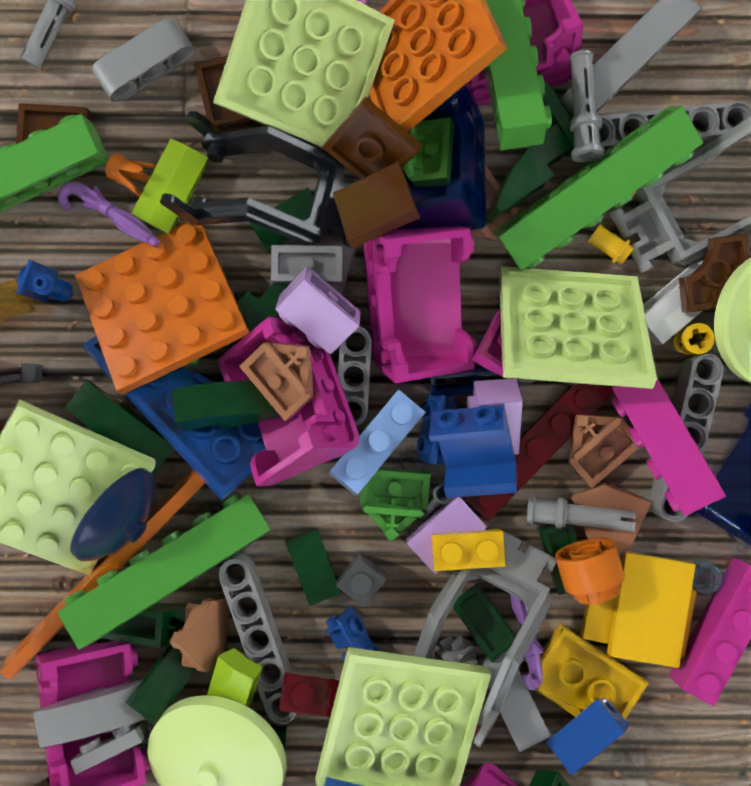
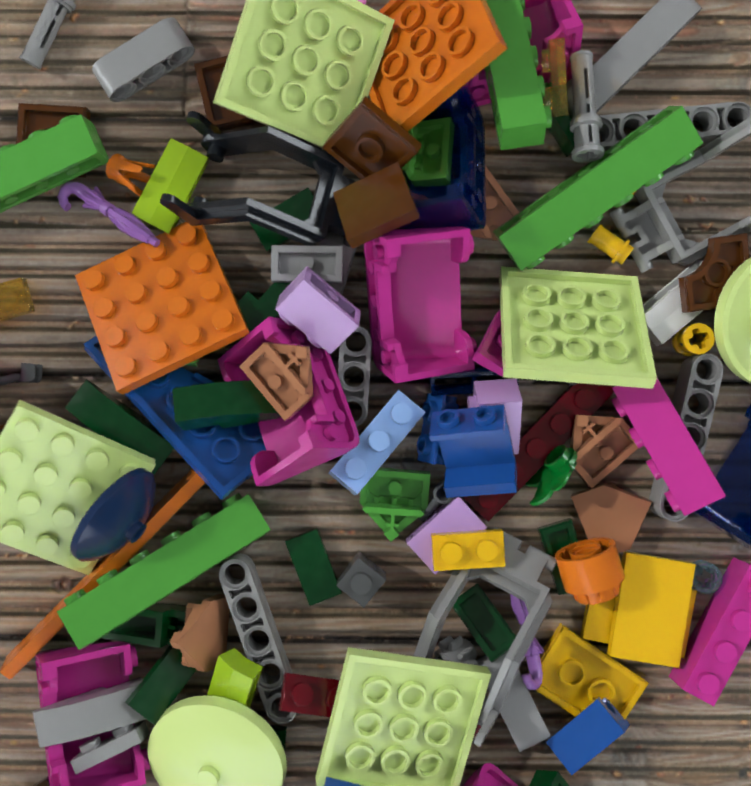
(41, 283): blue hinge -> none
(349, 631): blue hinge -> none
(529, 173): dark green slope -> none
(553, 474): none -> green plate
(554, 62): none -> clear yellow plate
(561, 513): light grey pin -> none

